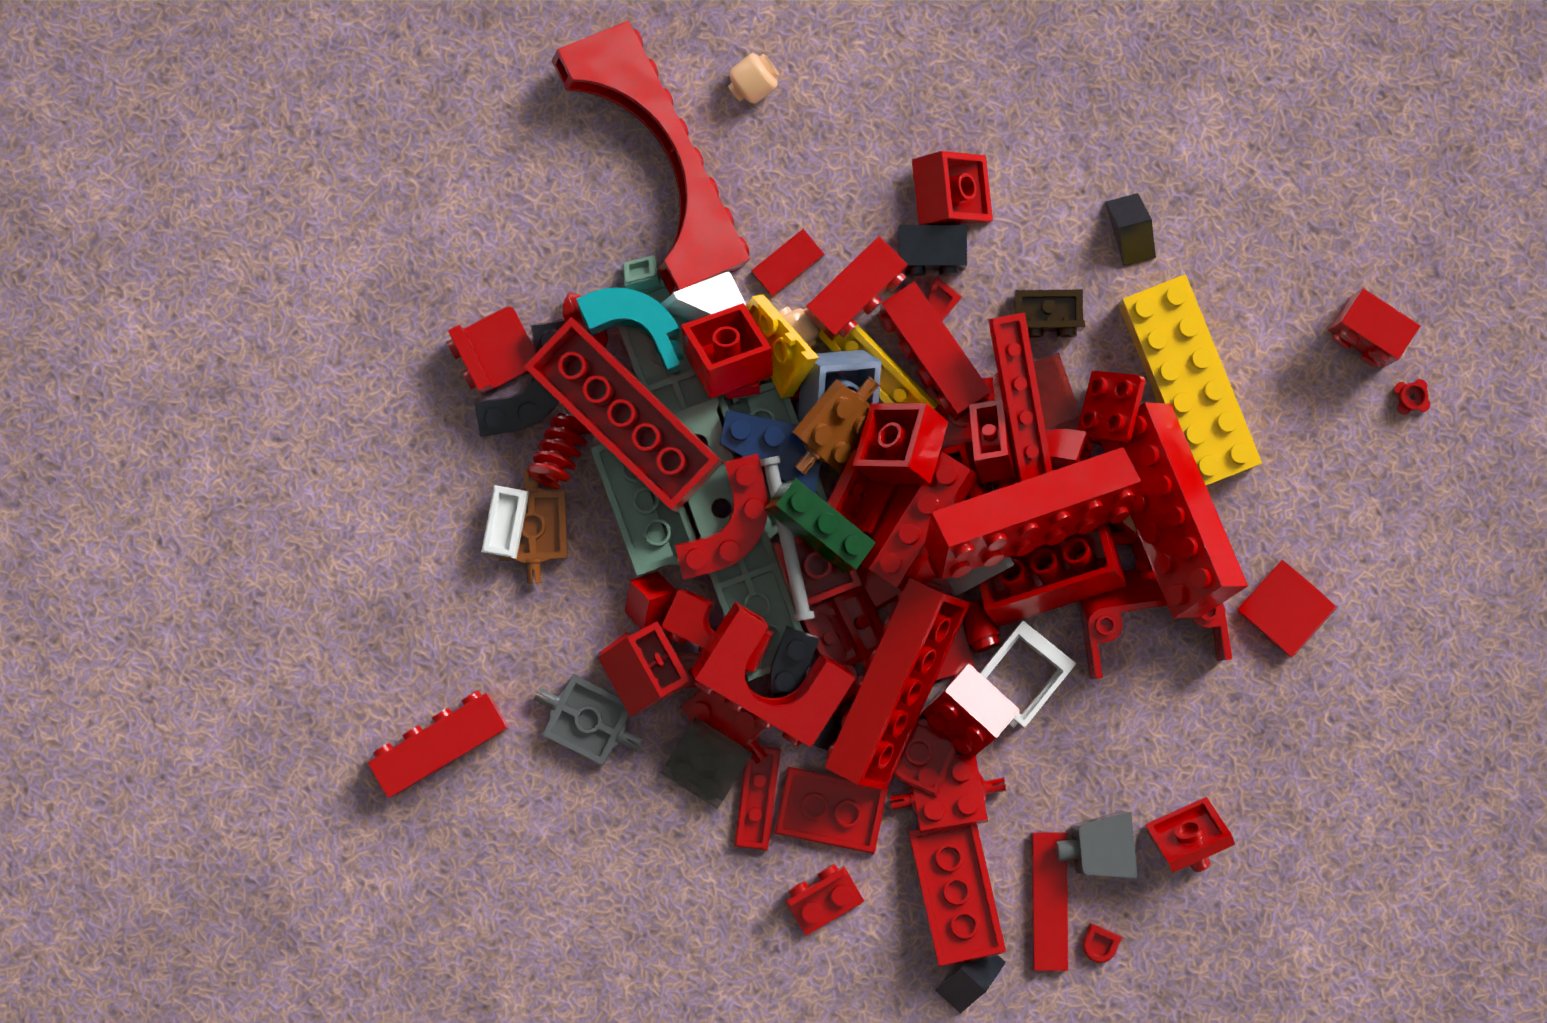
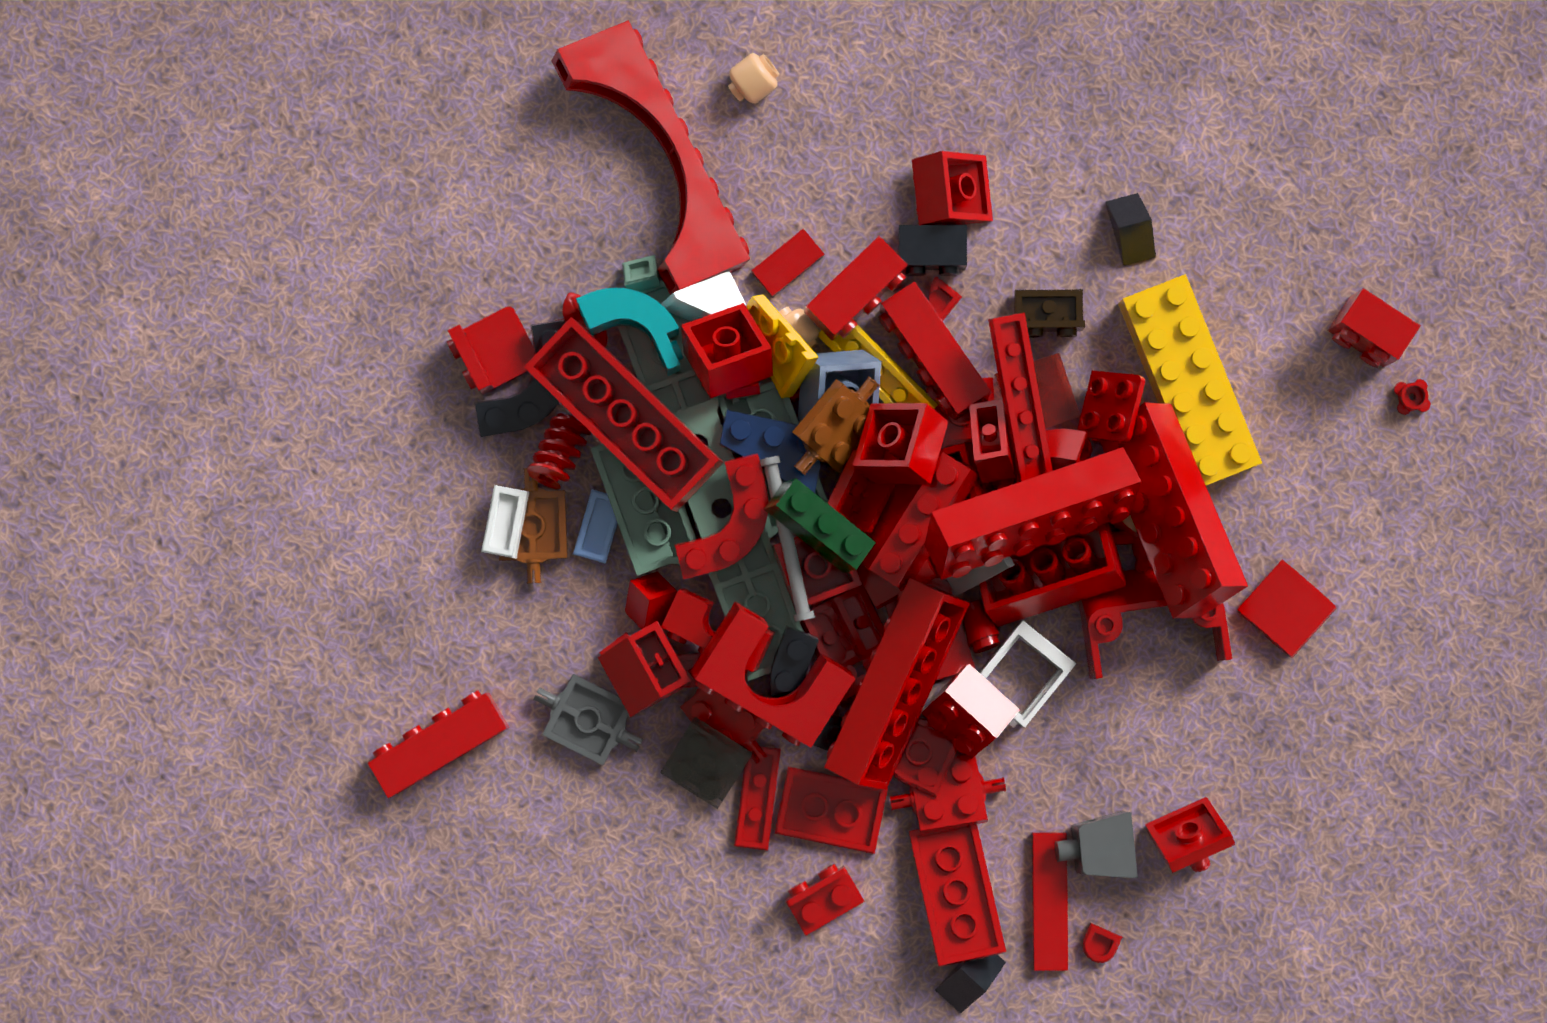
(596, 528): none -> light blue tile

